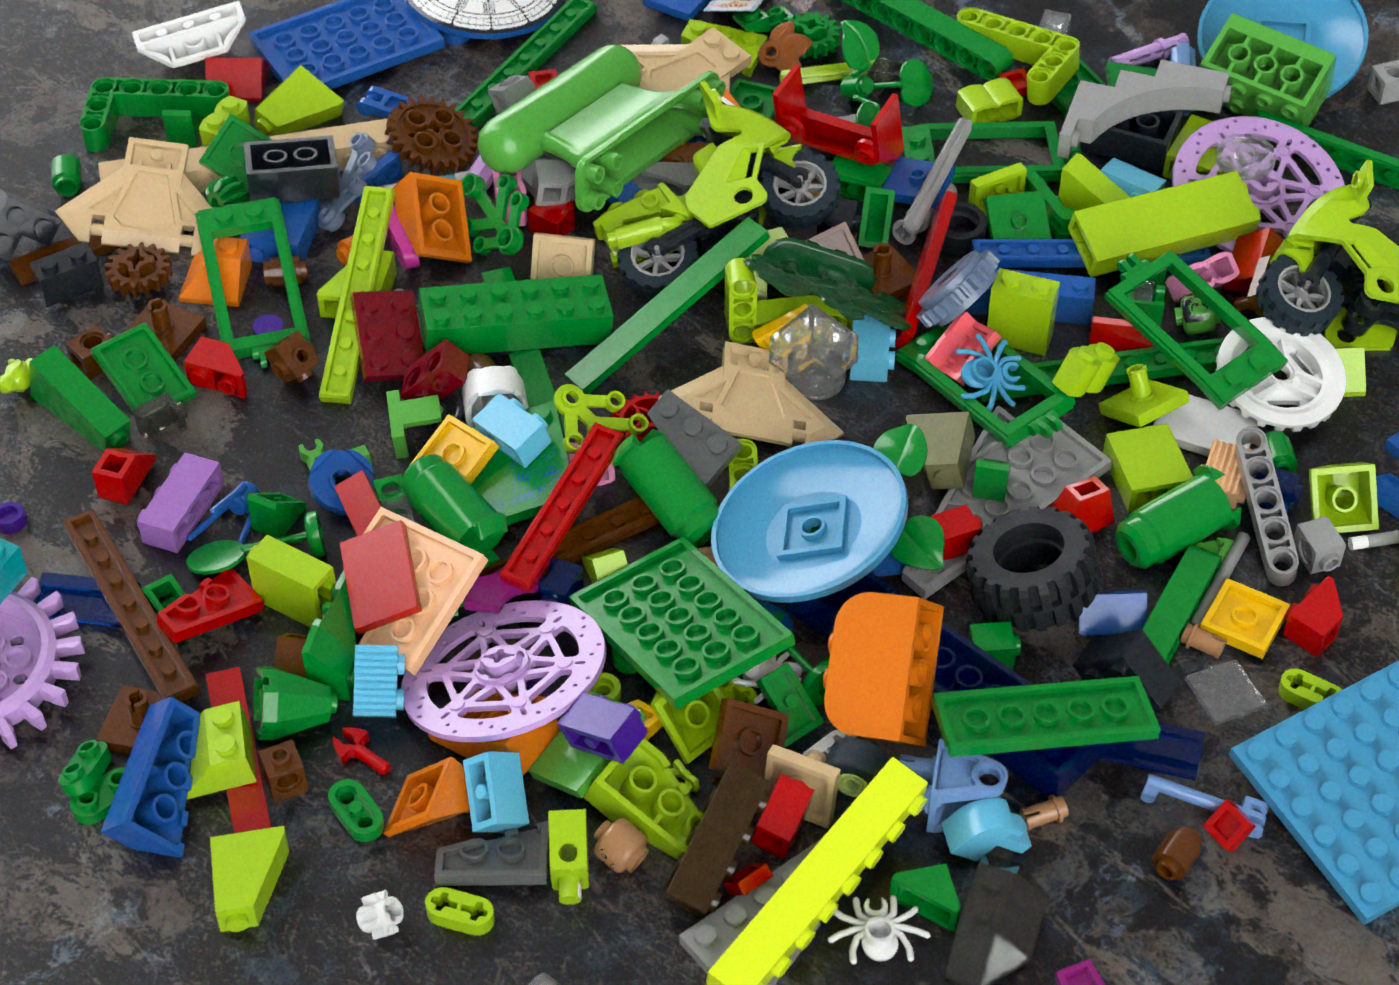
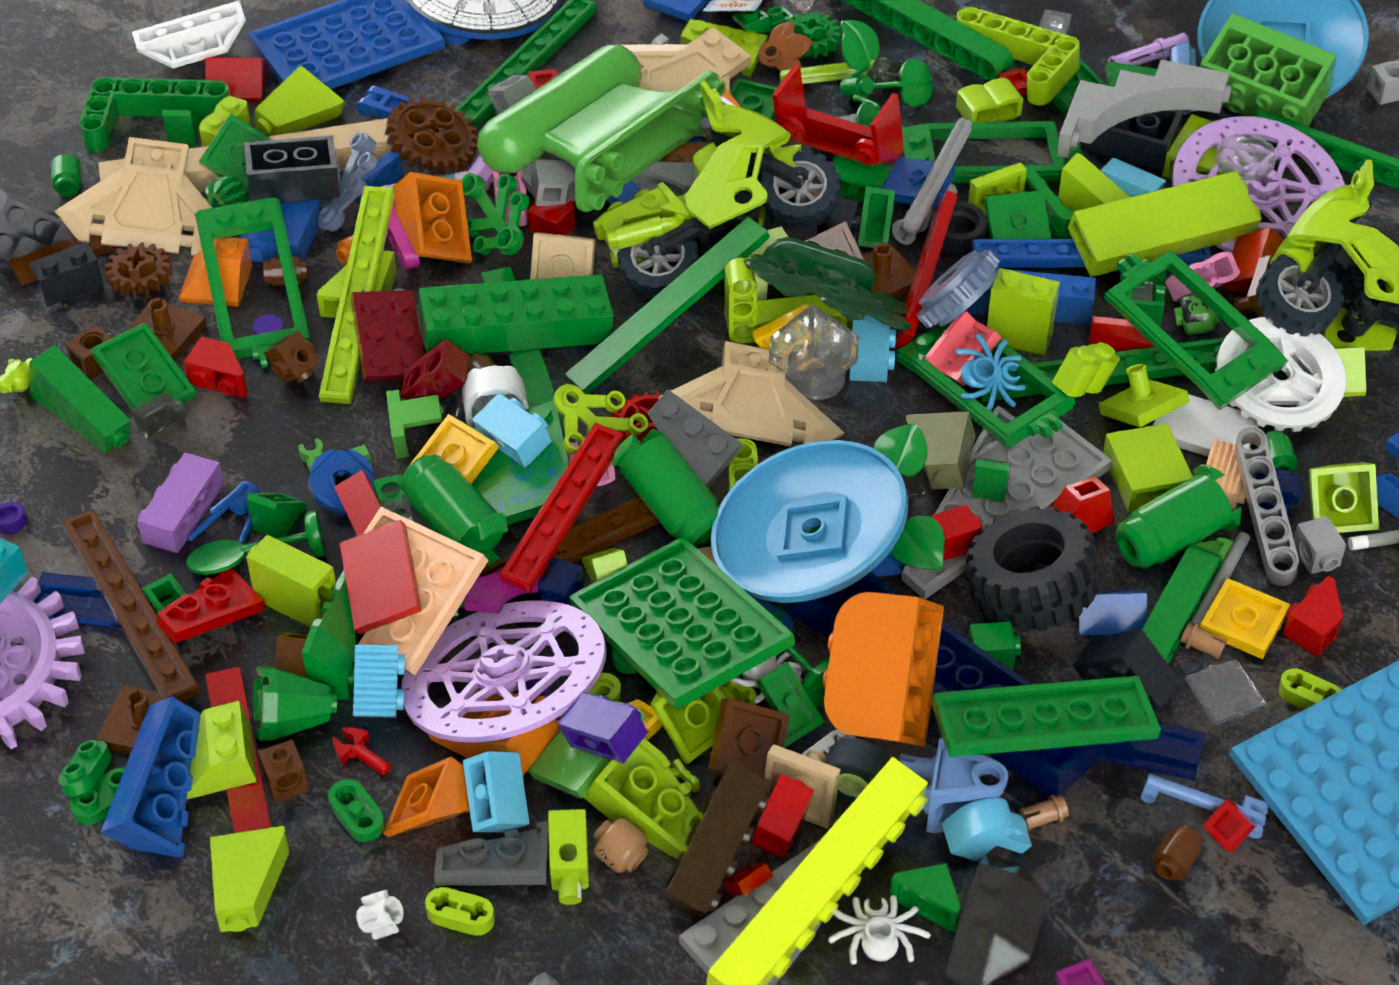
(121, 473): red slope -> none

